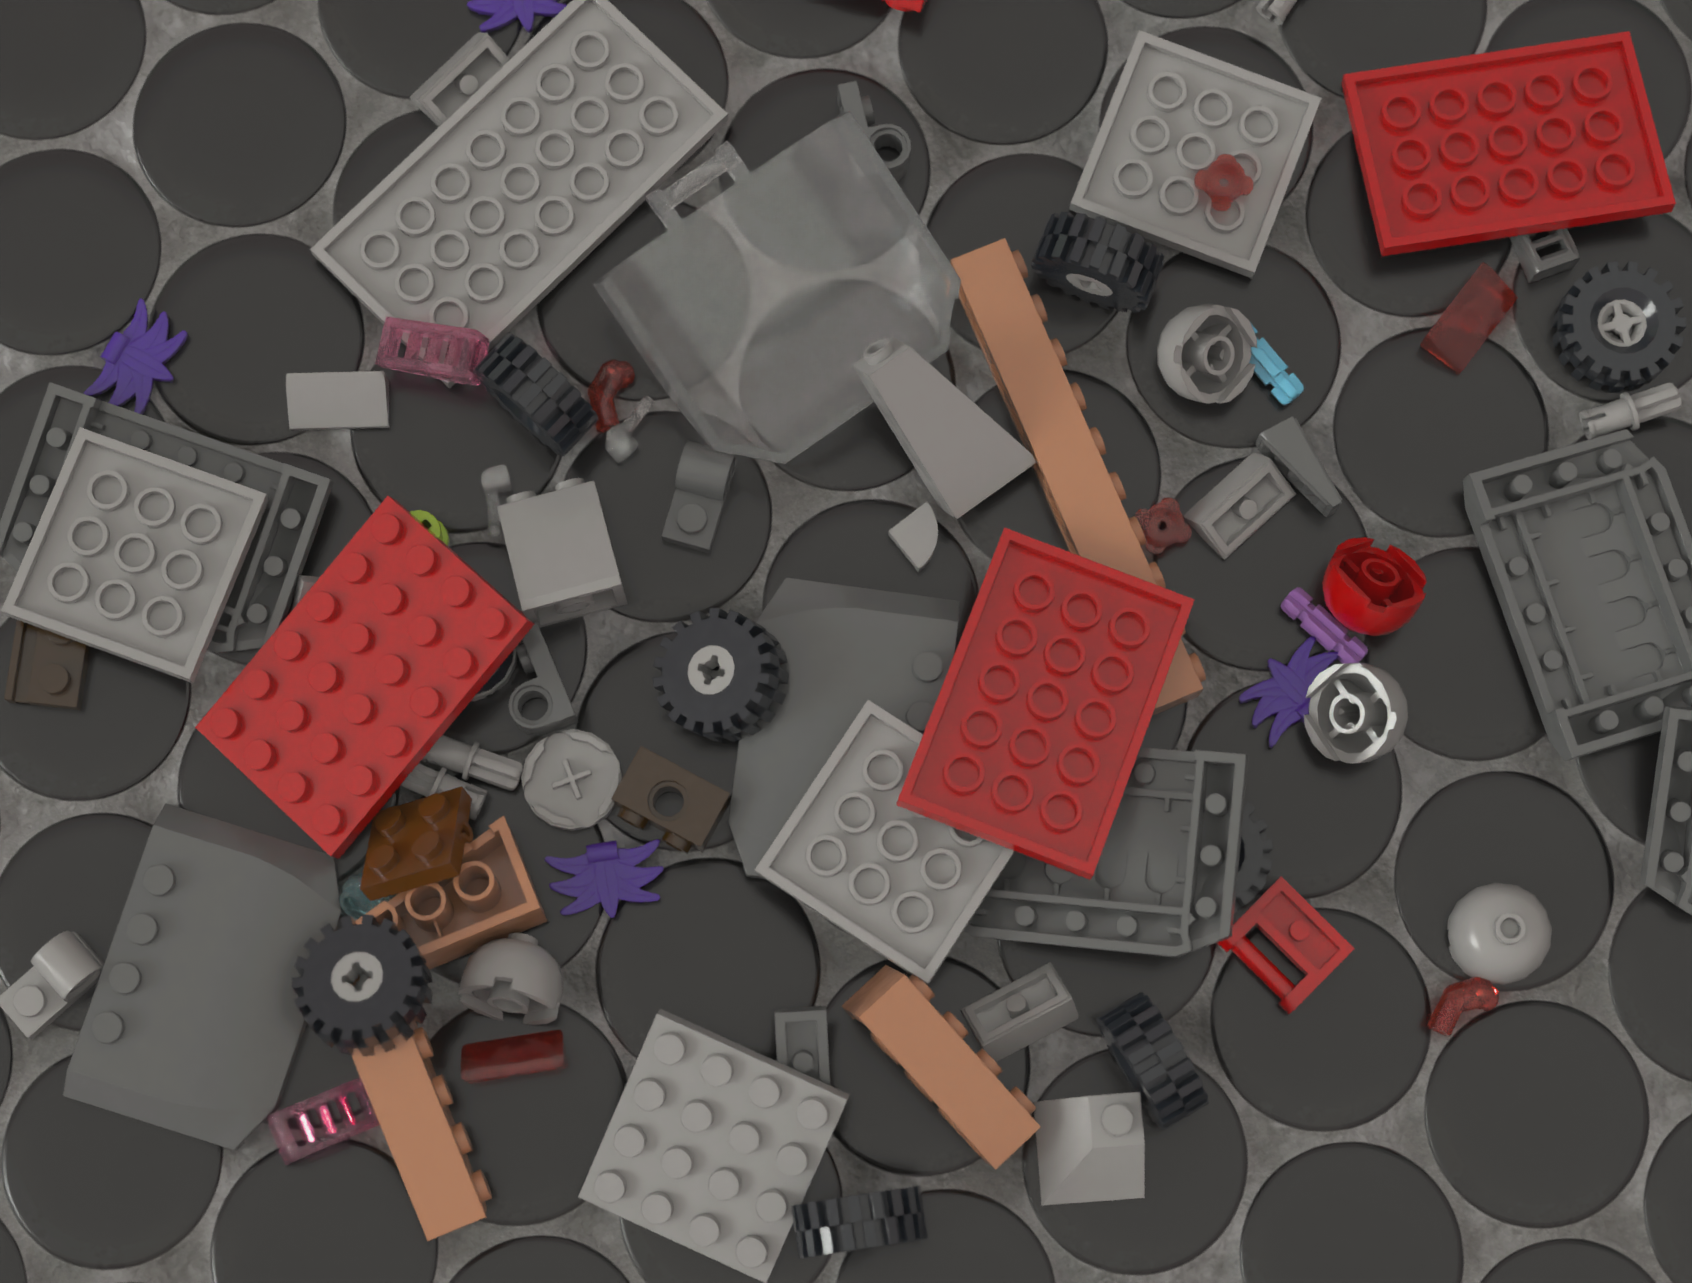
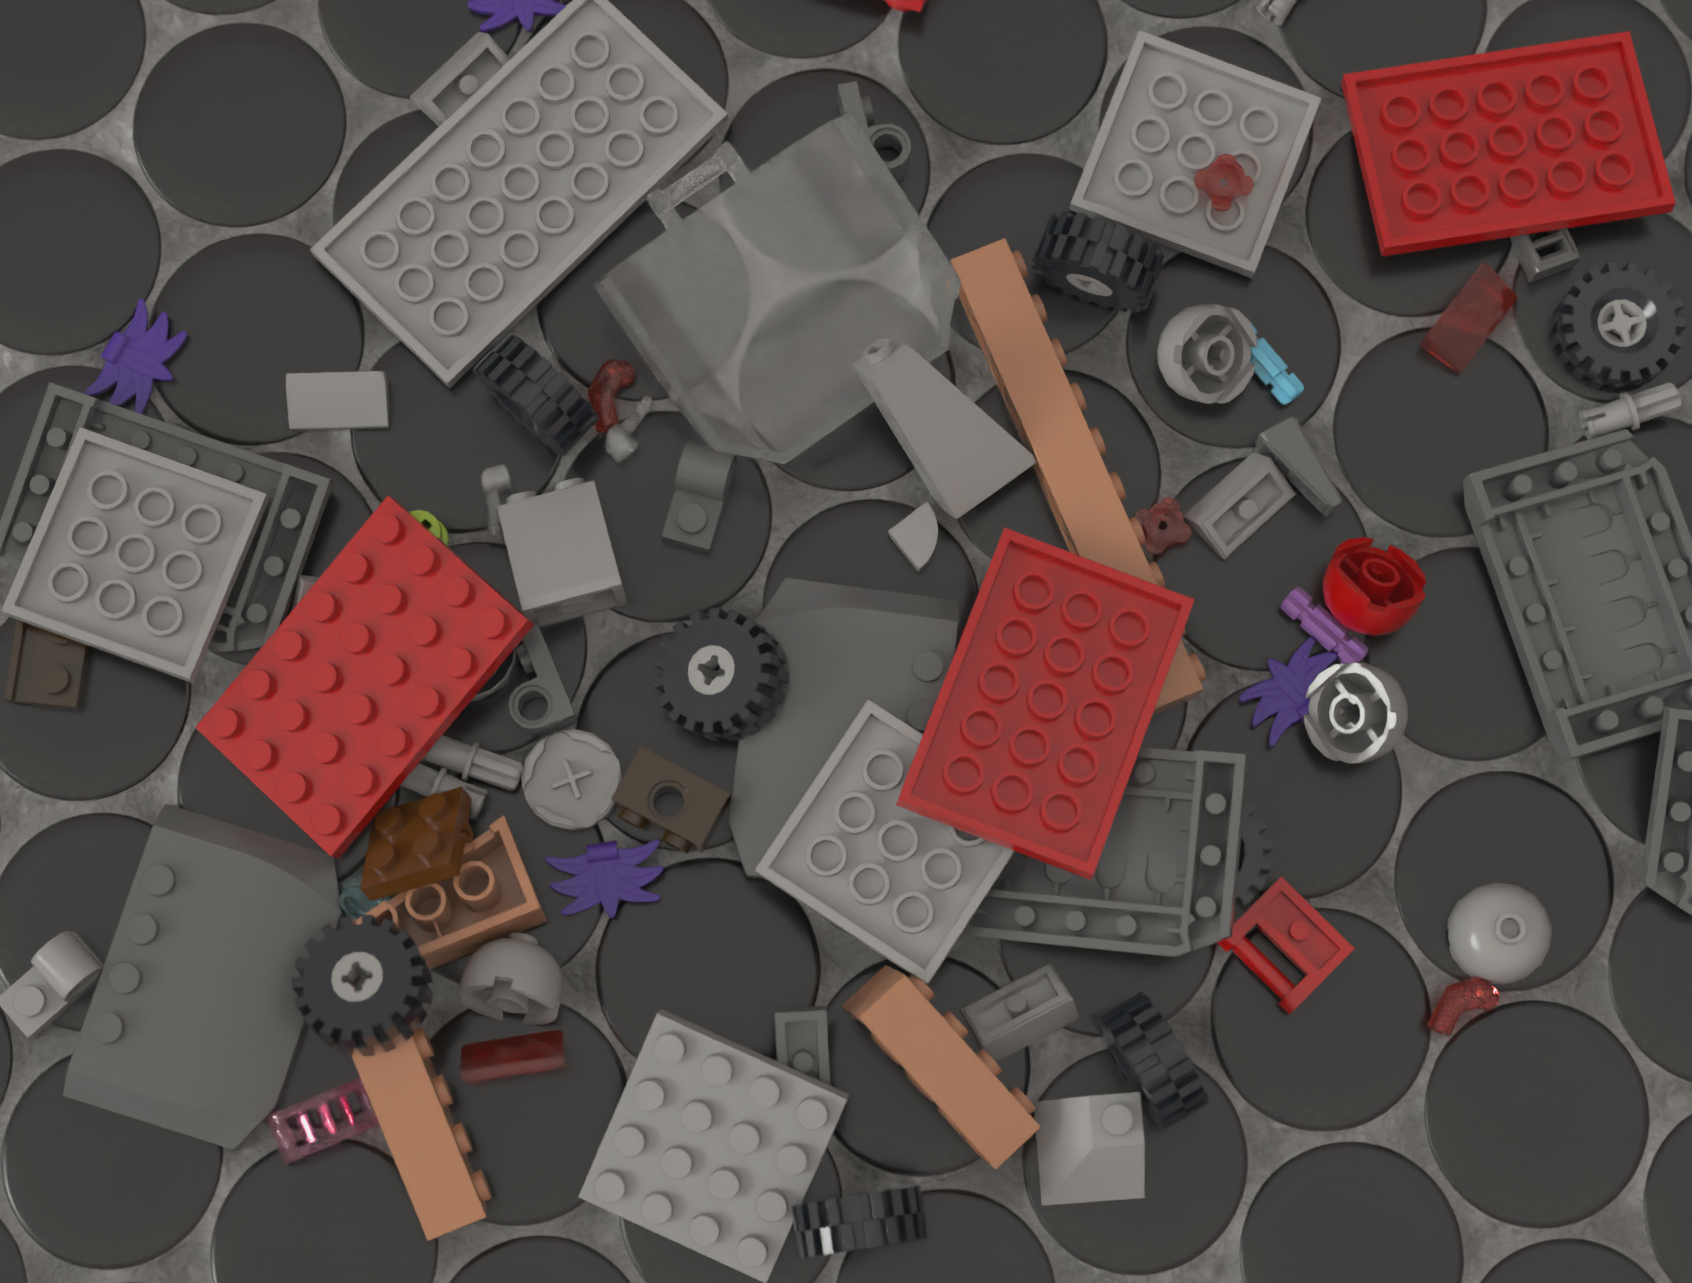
(463, 353): clear pink slope -> none

